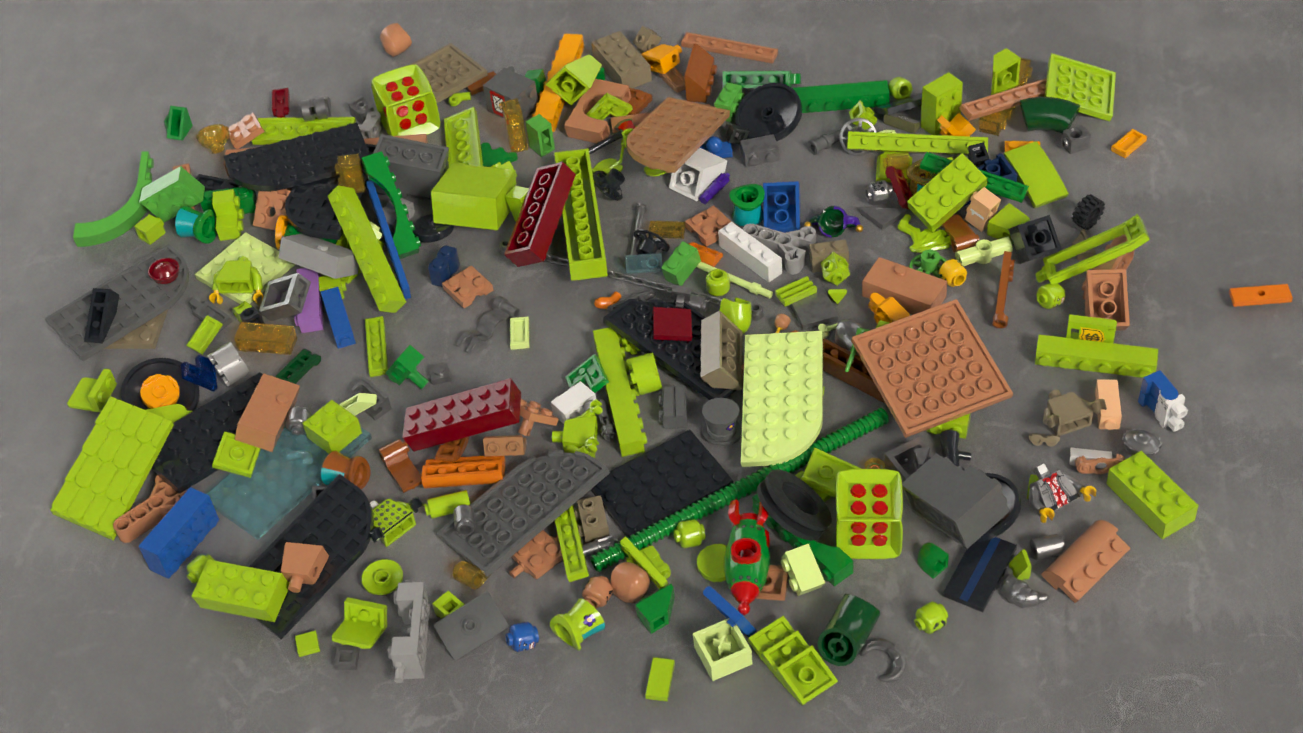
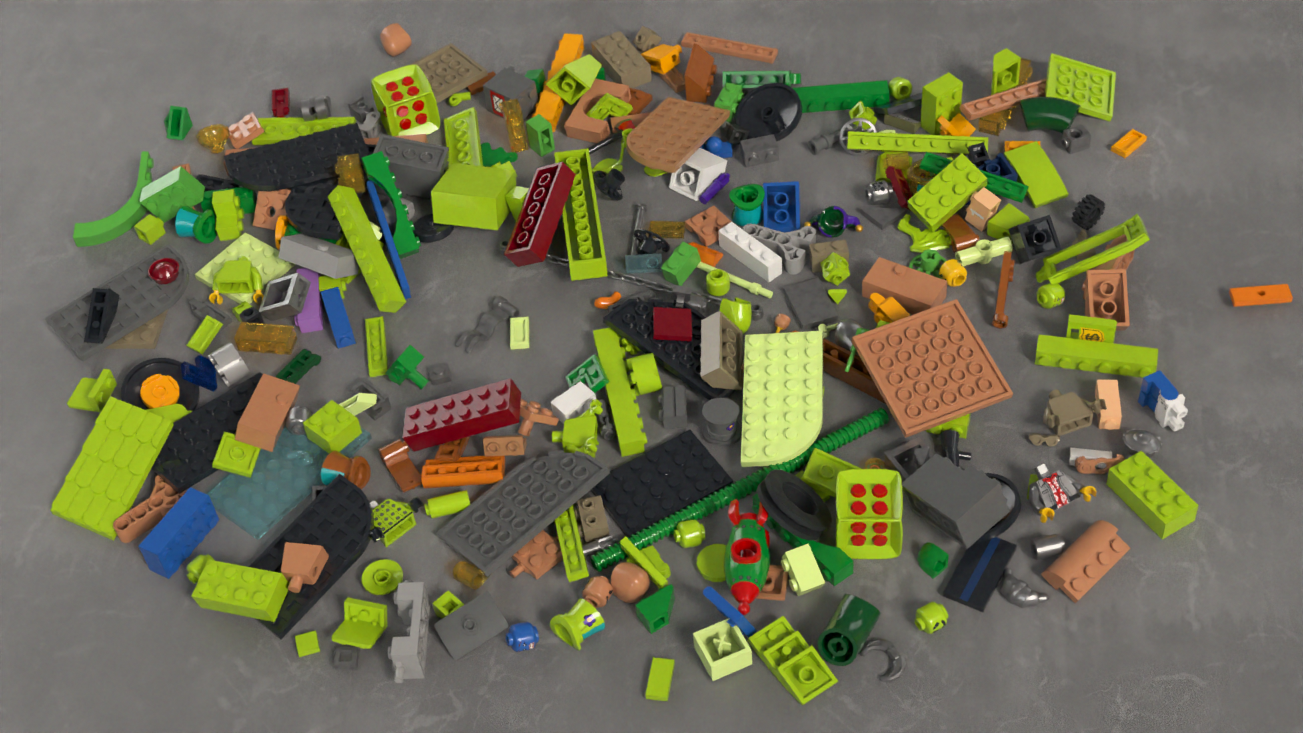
(444, 265): dark blue brick -> none
(464, 520): flat silver brick -> none
(467, 286): nougat brick -> none
(795, 290): lime tile -> none
(1021, 565): lime slope -> none

